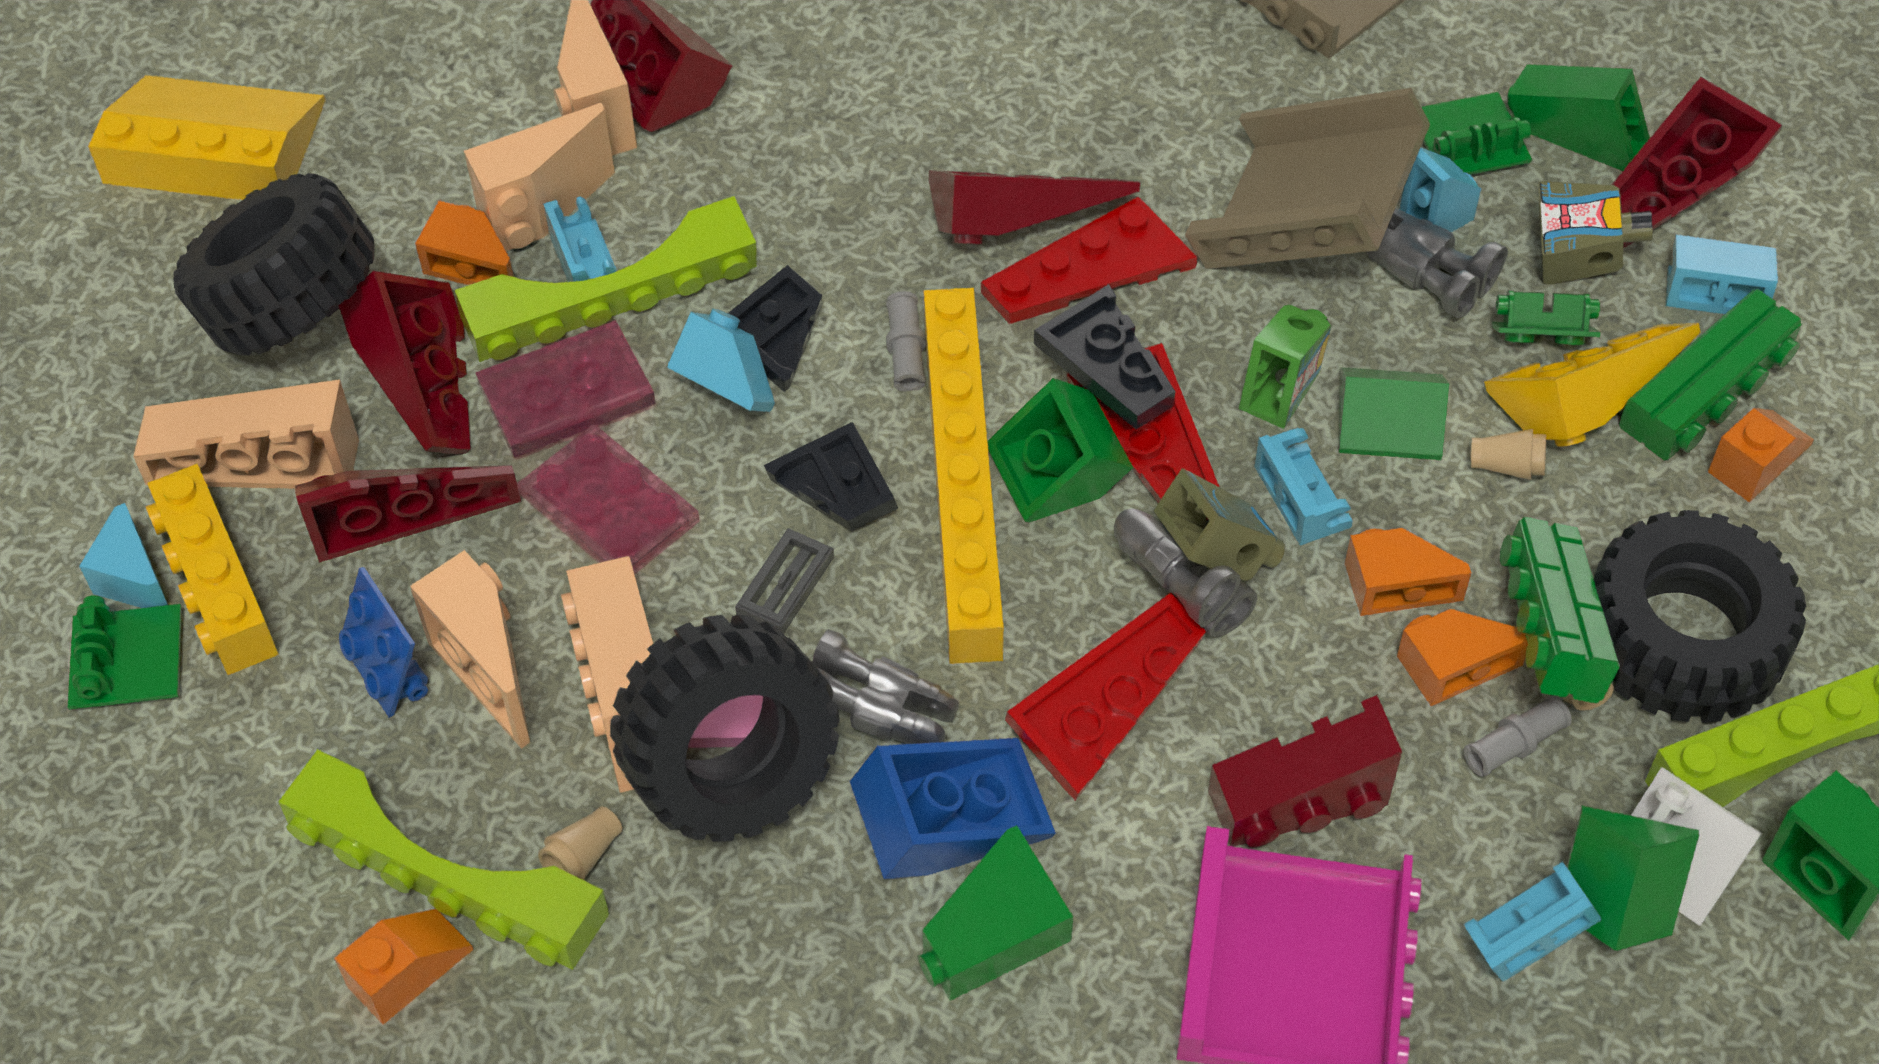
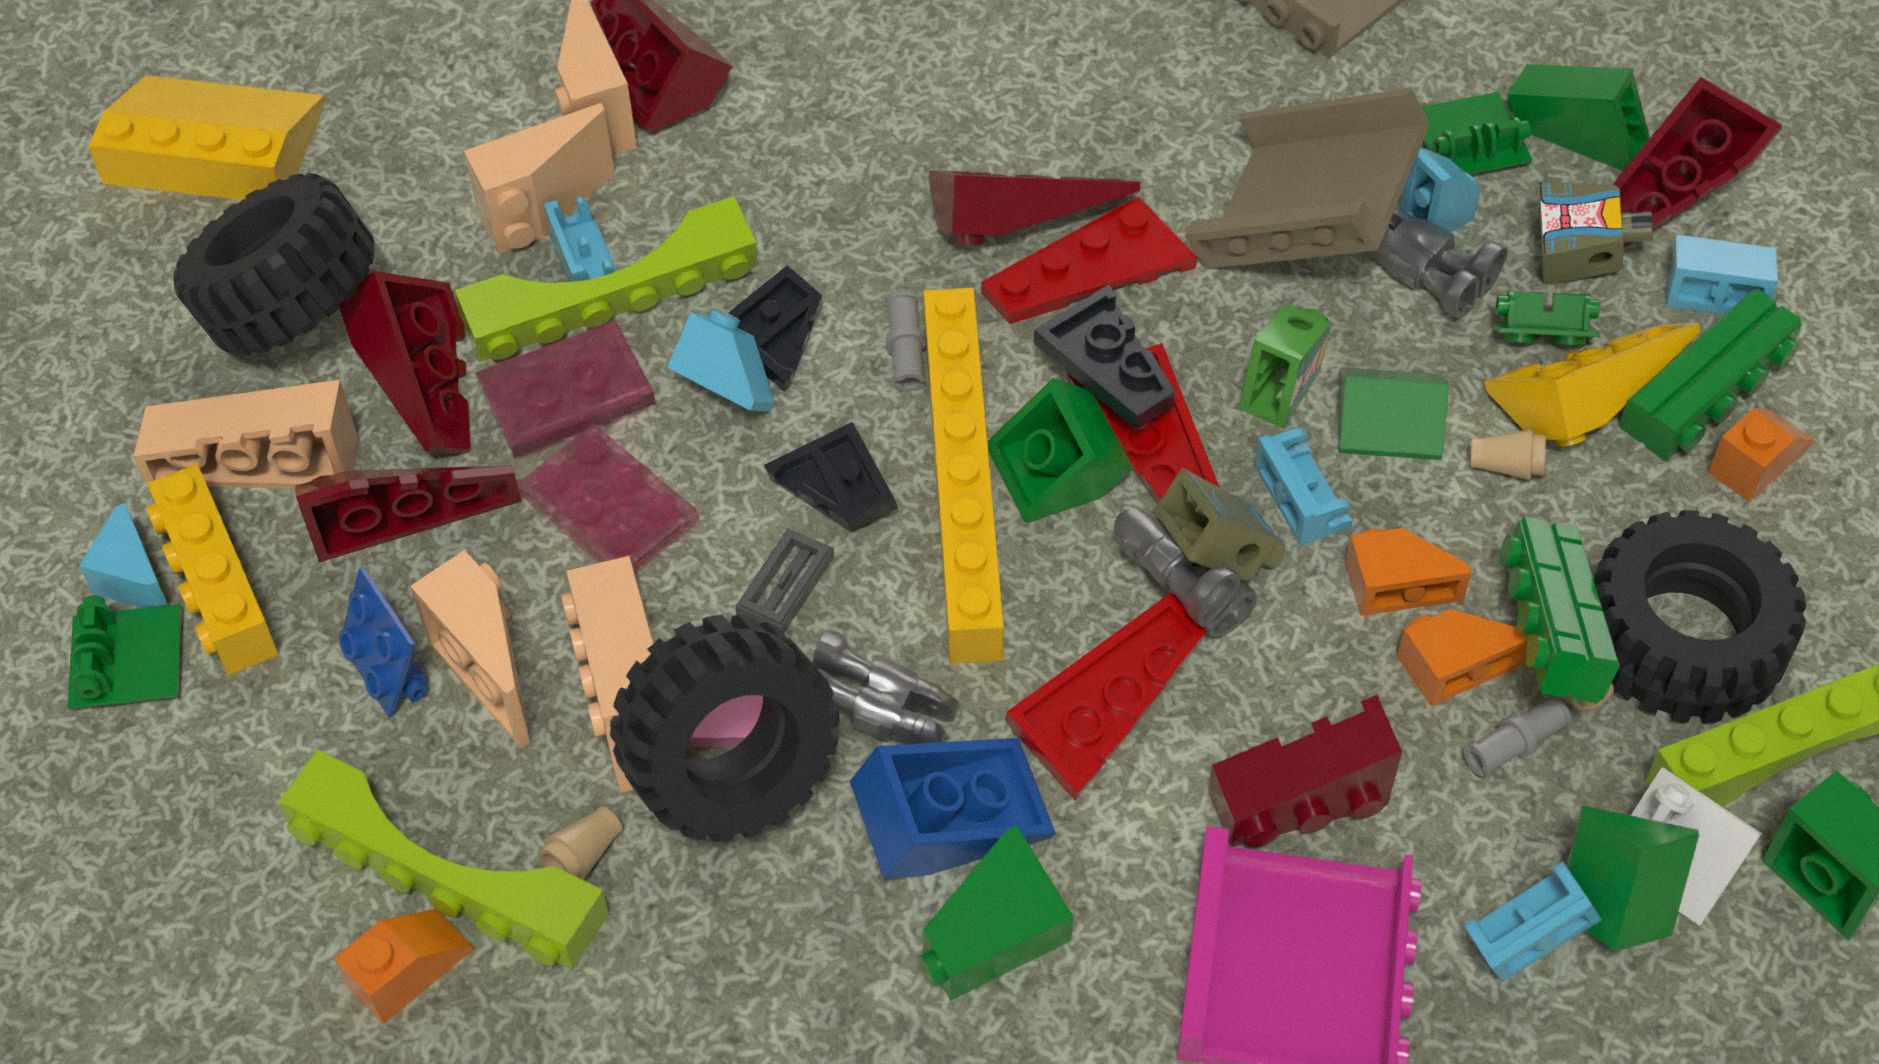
(461, 246): orange slope -> none

